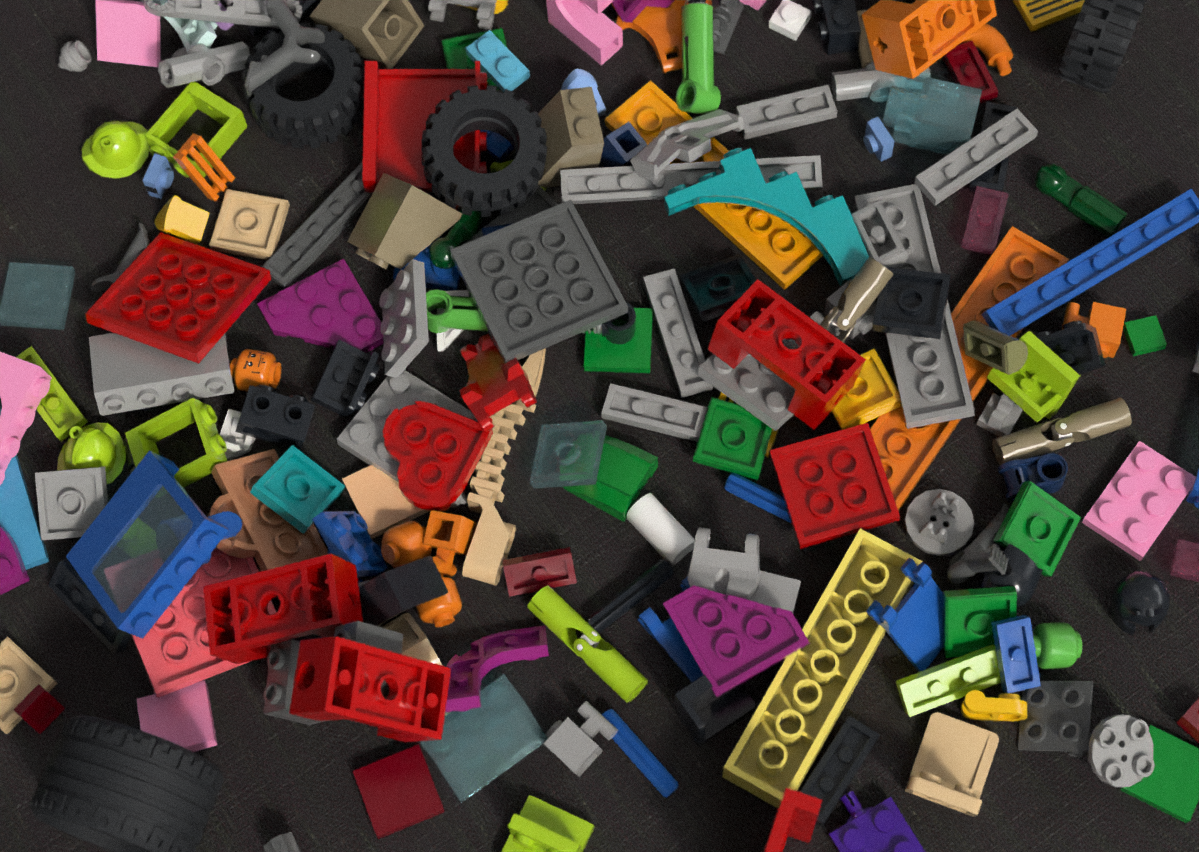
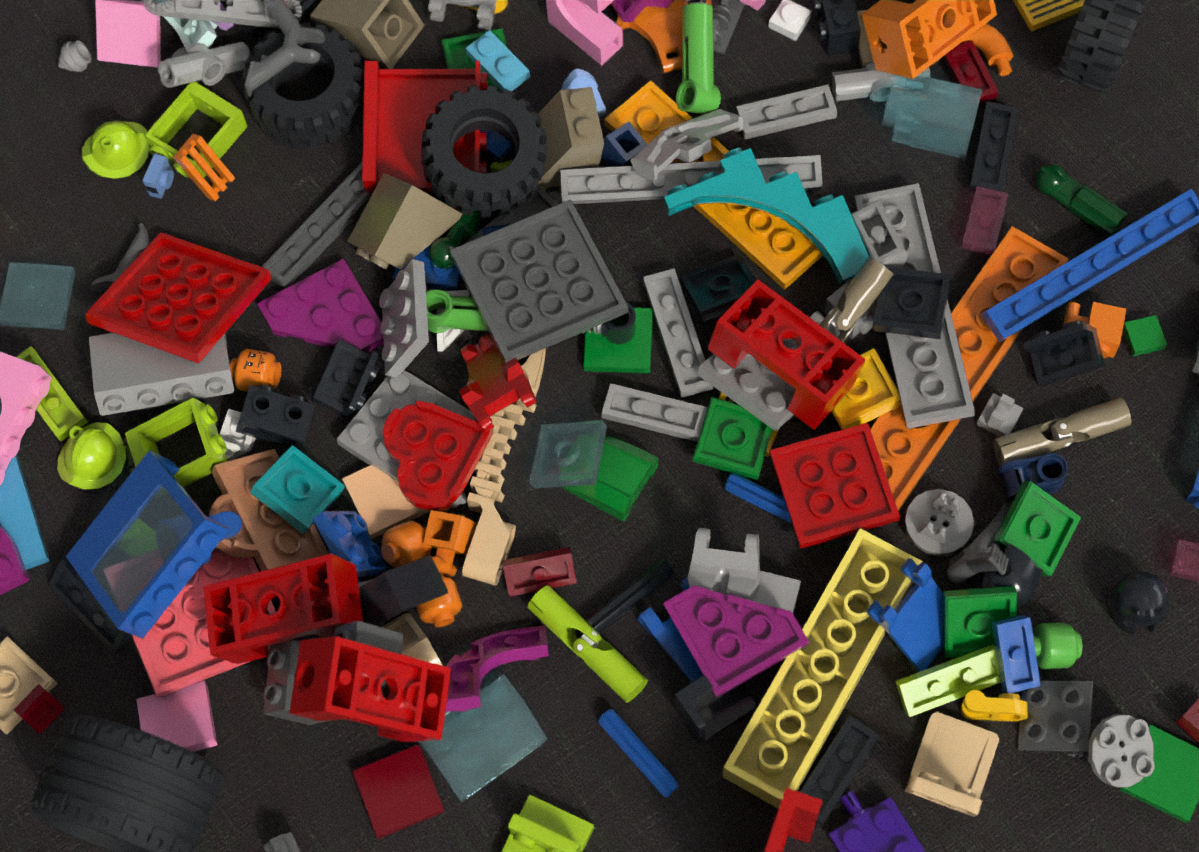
(69, 501): light grey plate -> none
(182, 220): yellow tile -> none
(249, 224): tan tile -> none
(575, 744): light grey brick -> none
(660, 529): white brick -> none
(878, 139): medium blue plate -> none
(975, 157): light grey plate -> none
(994, 347): olive brick -> none
(1040, 384): lime bracket -> none
(1139, 500): bright pink plate -> none

